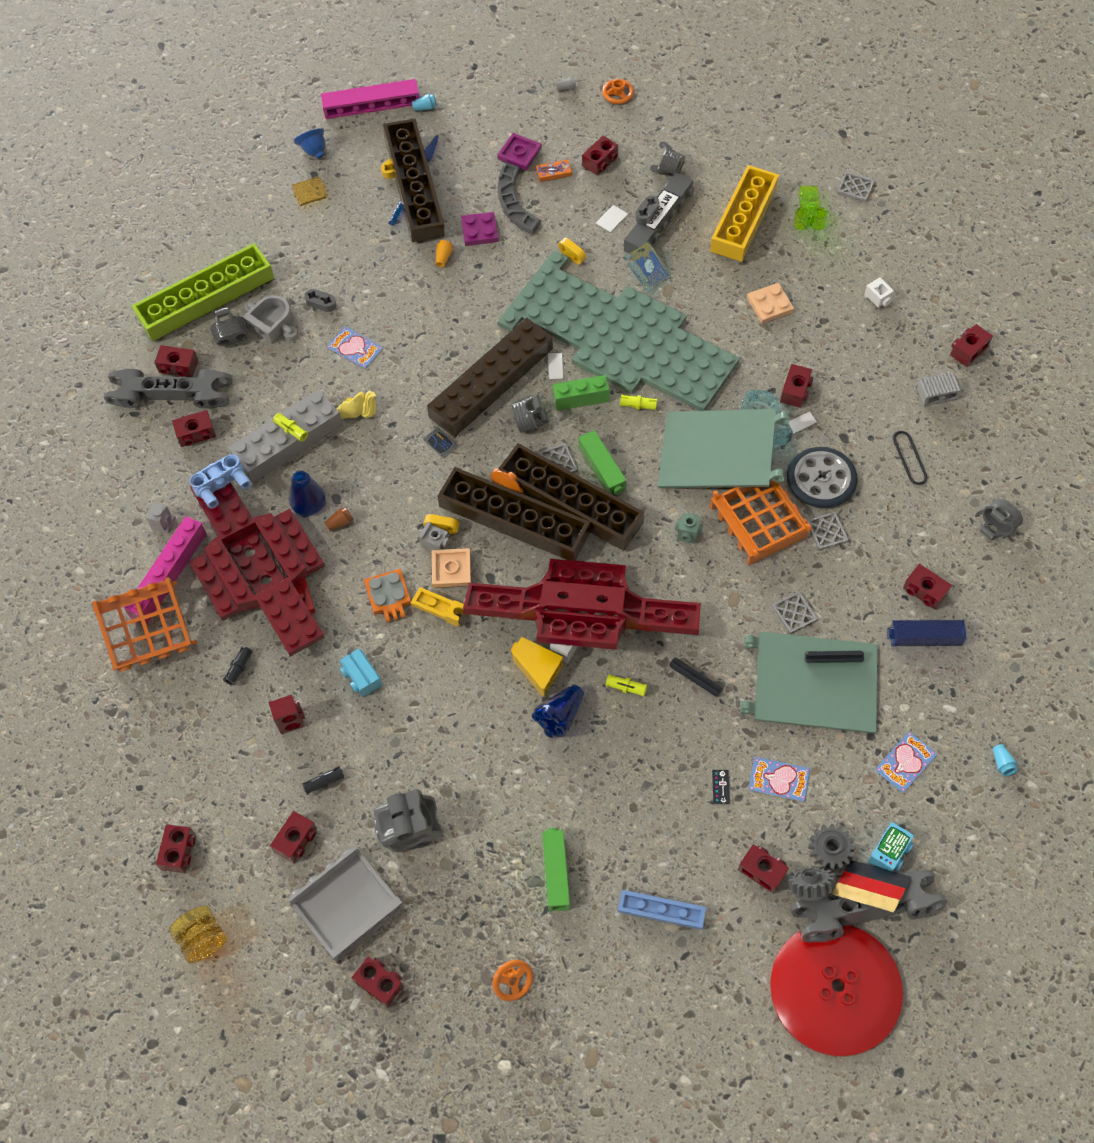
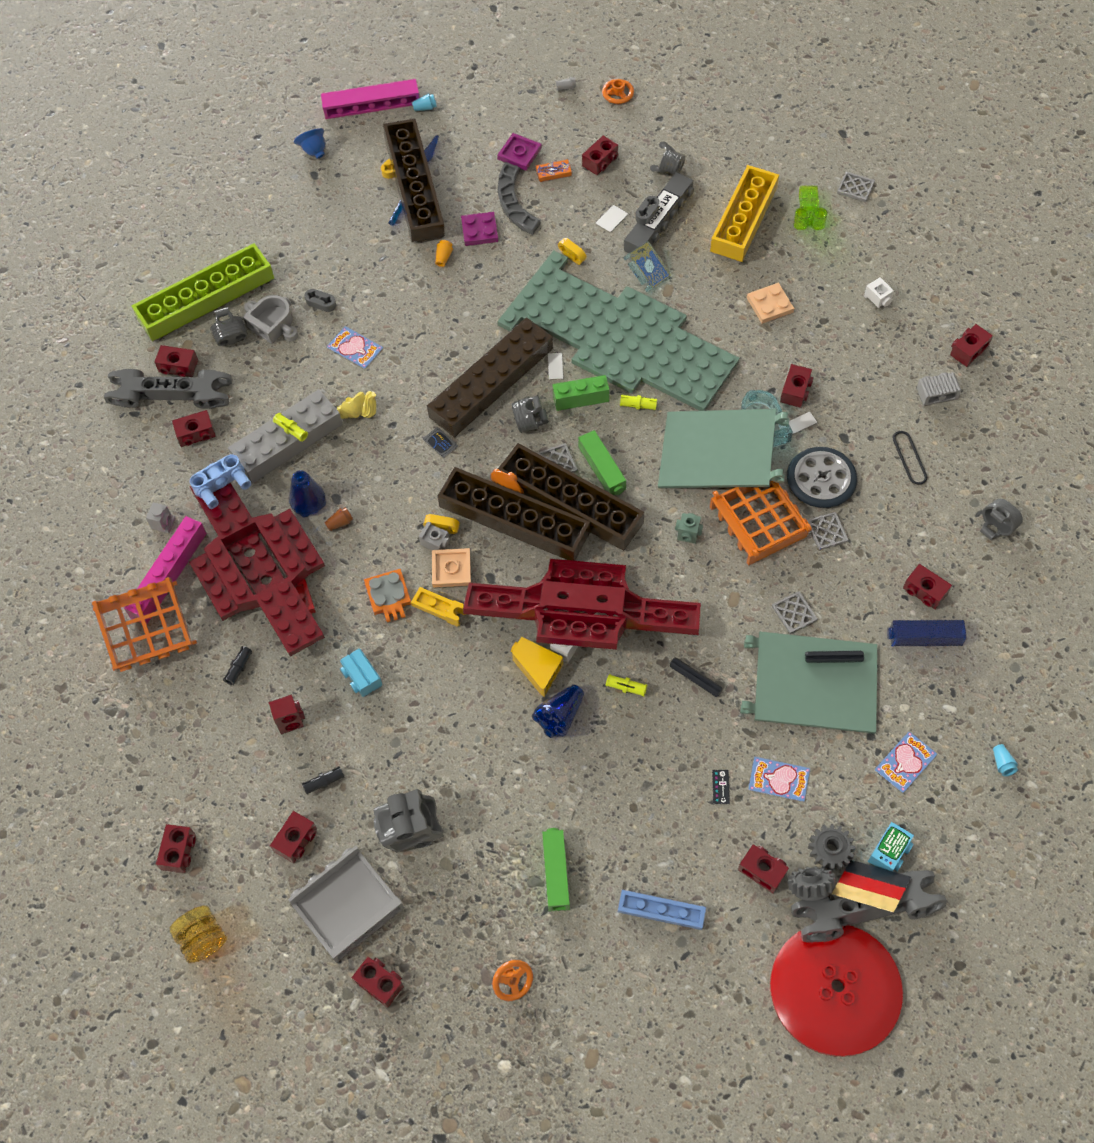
(309, 191): clear yellow piece -> none

